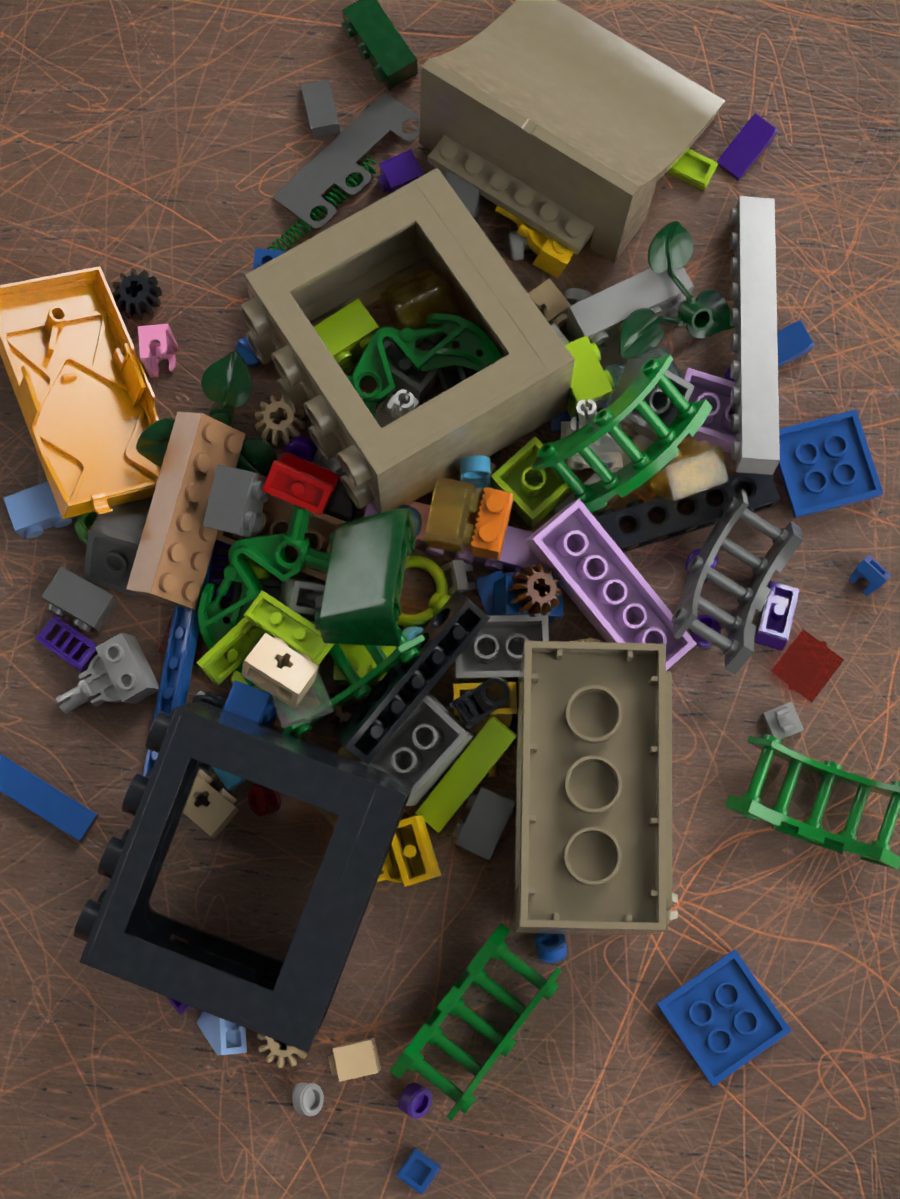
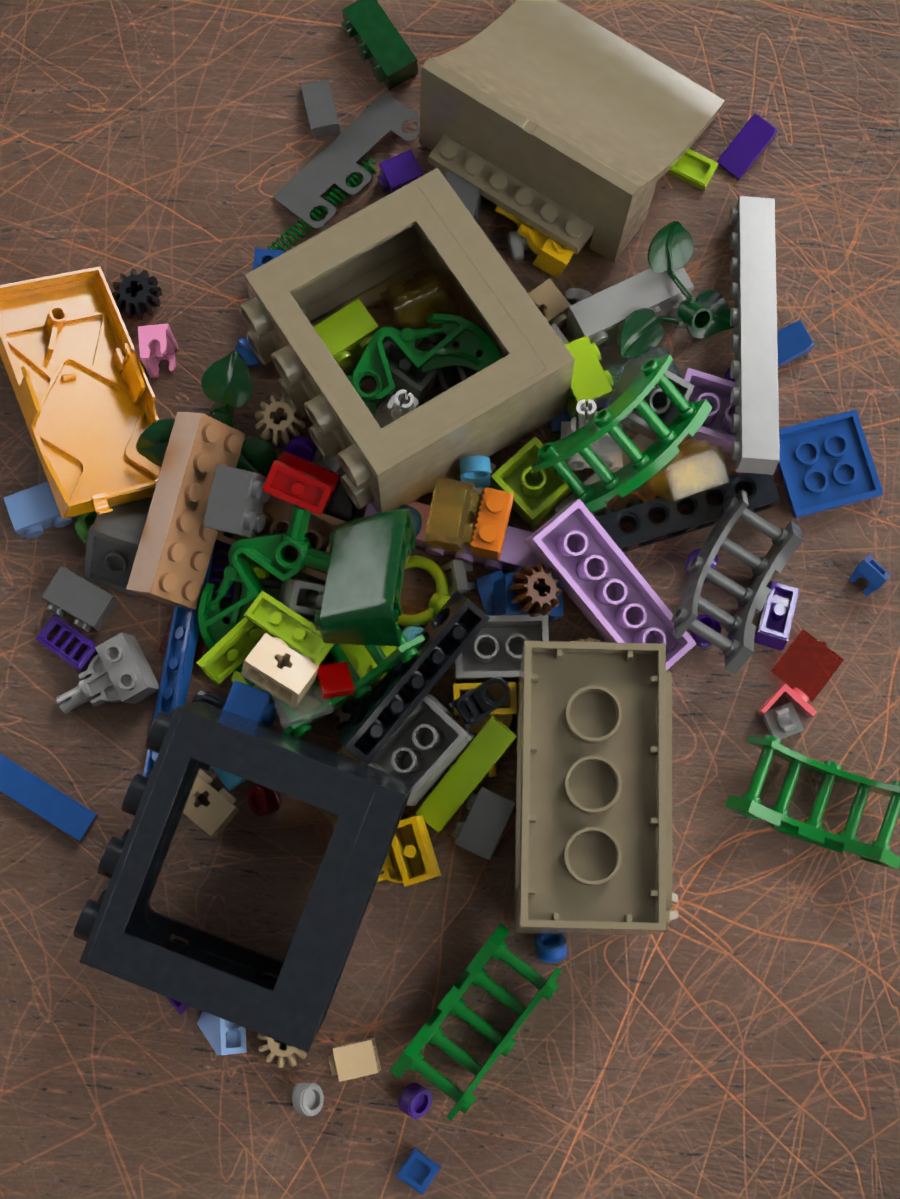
(335, 680): none -> red tile
(723, 1017): blue plate -> none
(795, 696): none -> coral bracket

